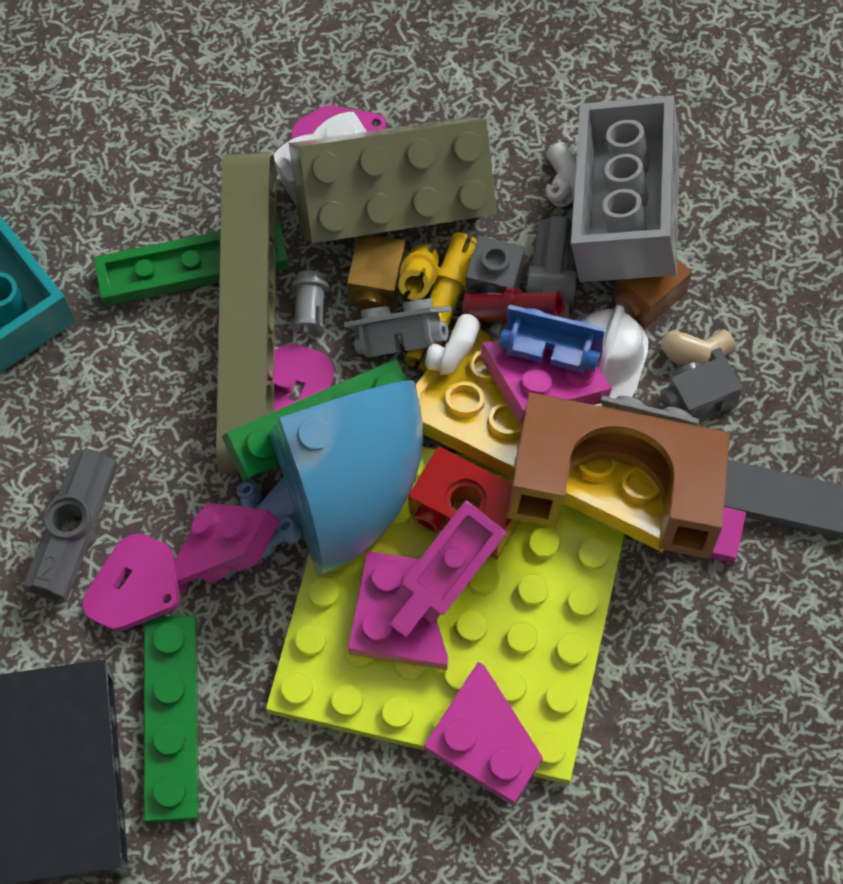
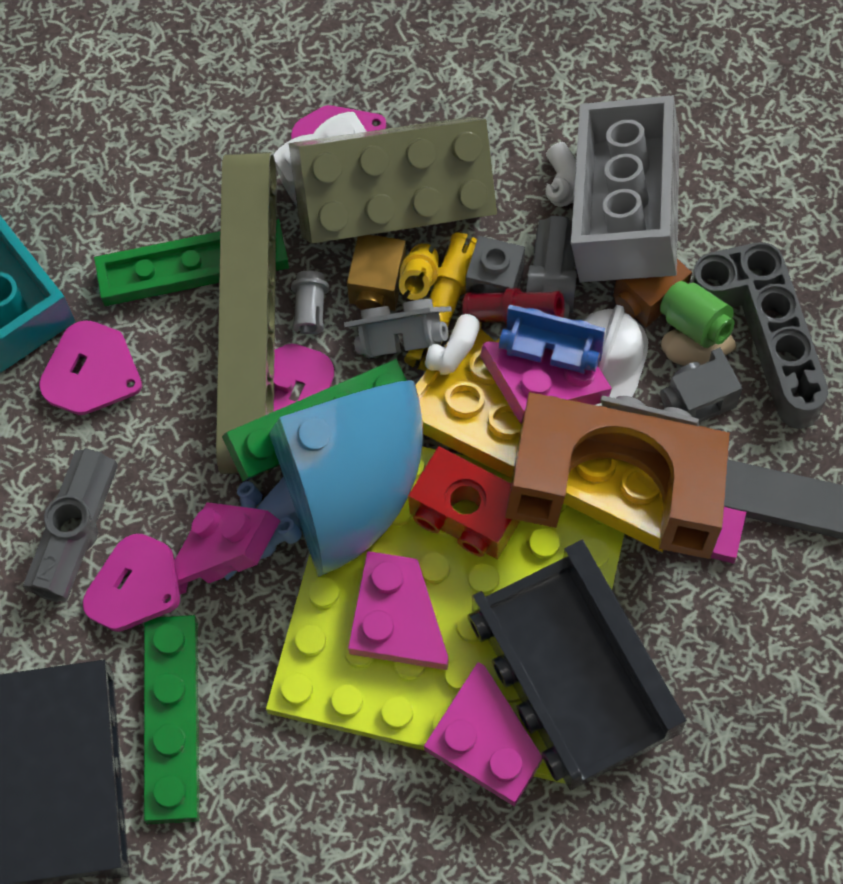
(102, 376): none -> dark pink piece
(446, 567): dark pink hinge -> none
(576, 668): none -> black panel
(697, 314): none -> bright green brick
(770, 334): none -> dark grey beam

